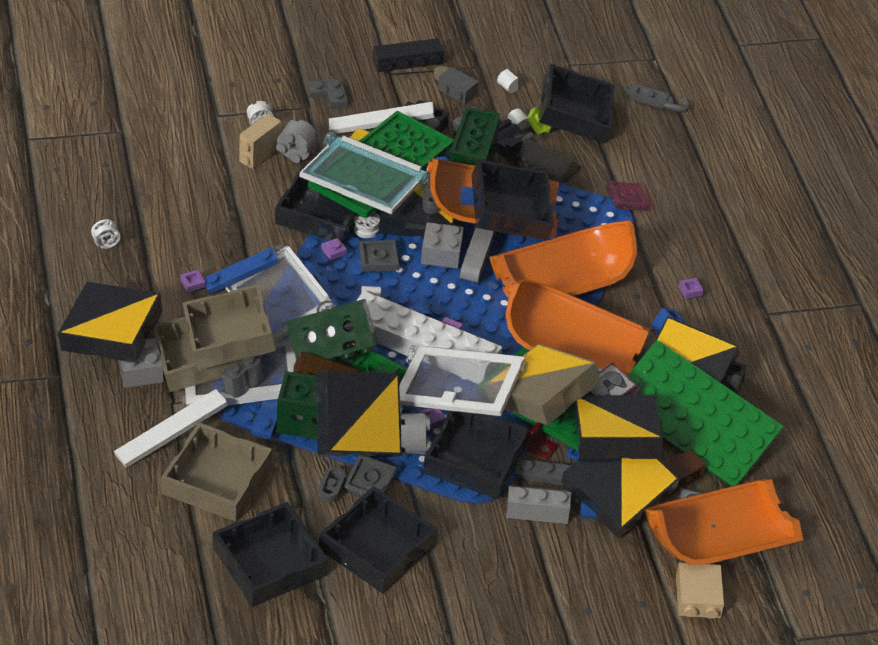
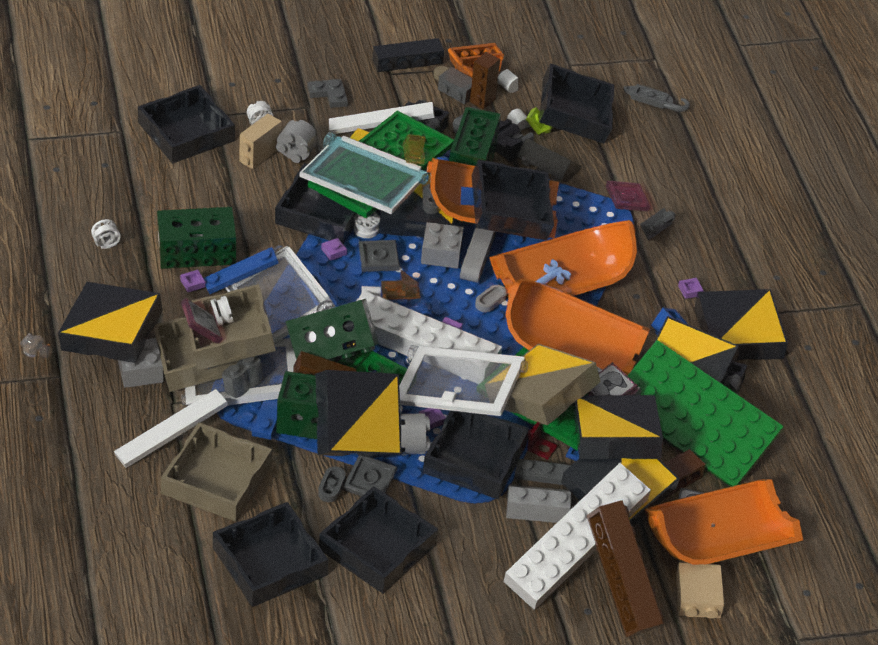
(32, 344): none -> clear animal
(186, 124): none -> black tile
(196, 237): none -> dark green piece
(201, 321): none -> tile
(224, 310): none -> white wheel
(402, 289): none -> clear orange slope
(413, 149): none -> clear yellow slope
(464, 56): none -> orange wedge
(484, 80): none -> reddish brown brick
(491, 298): none -> light grey tile
(554, 271): none -> light blue bar
(571, 539): none -> white brick
(625, 568): none -> reddish brown brick
(657, 223): none -> dark grey hinge
(744, 319): none -> black tile

